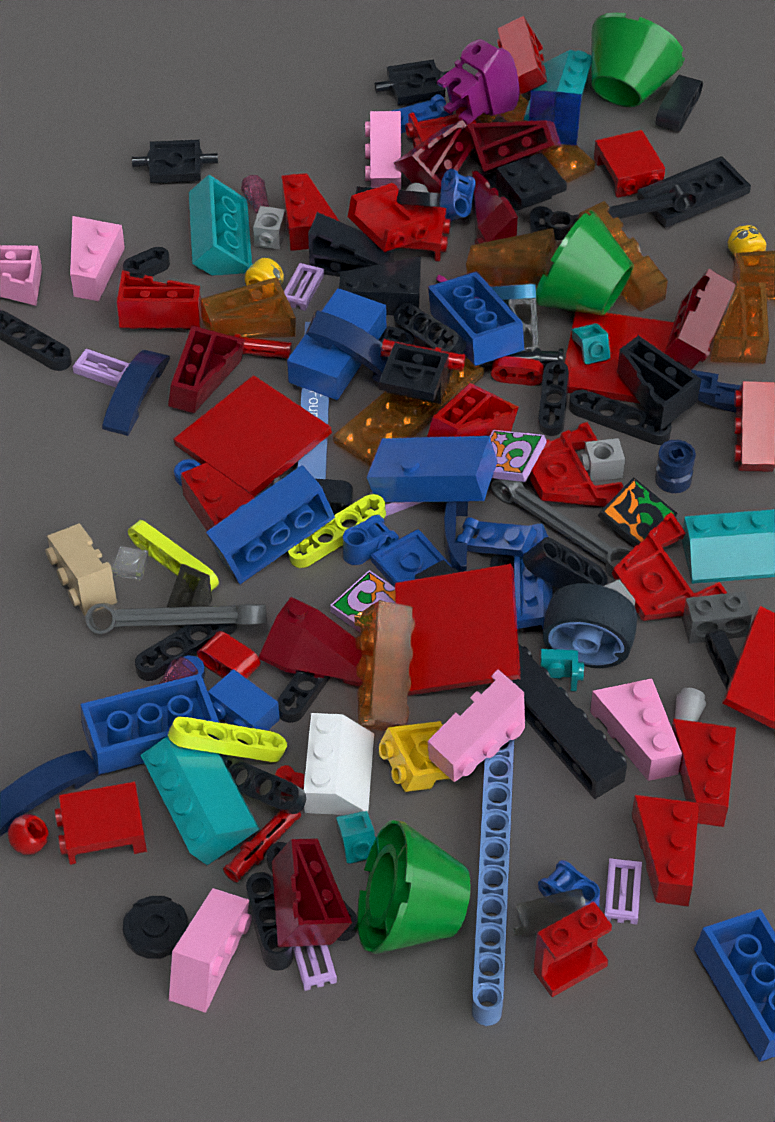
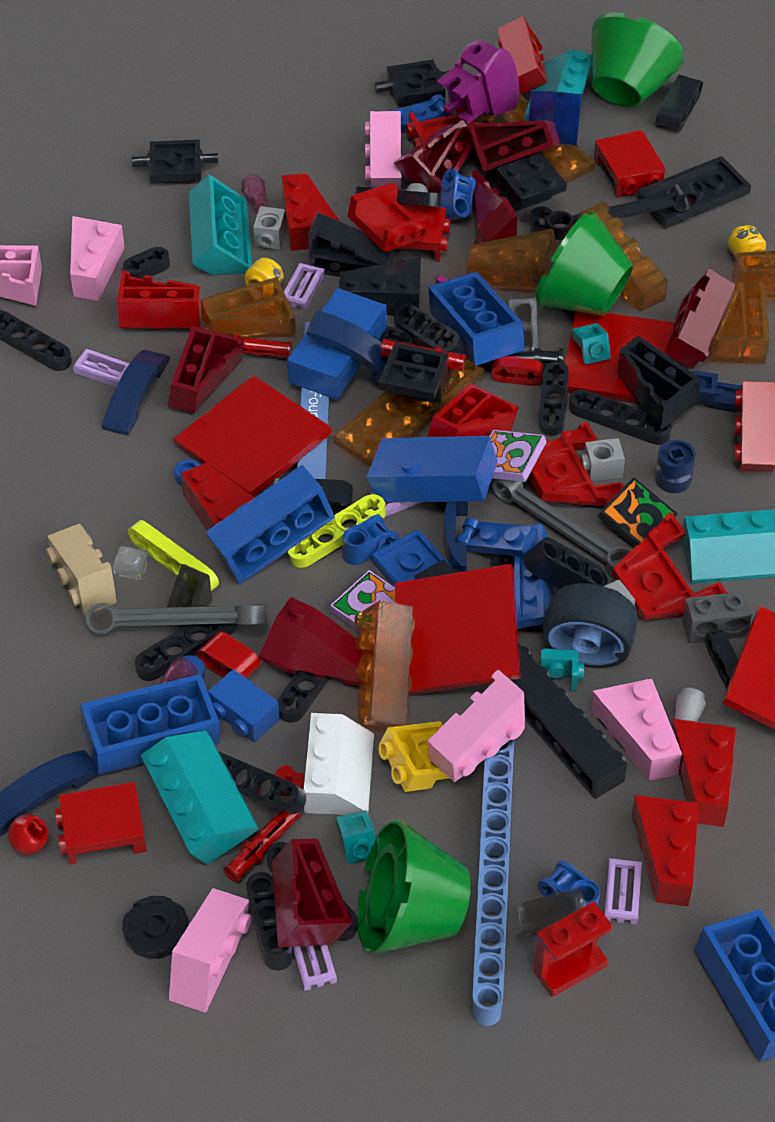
(193, 734): neon yellow beam -> none
(516, 291): dark azure beam -> none

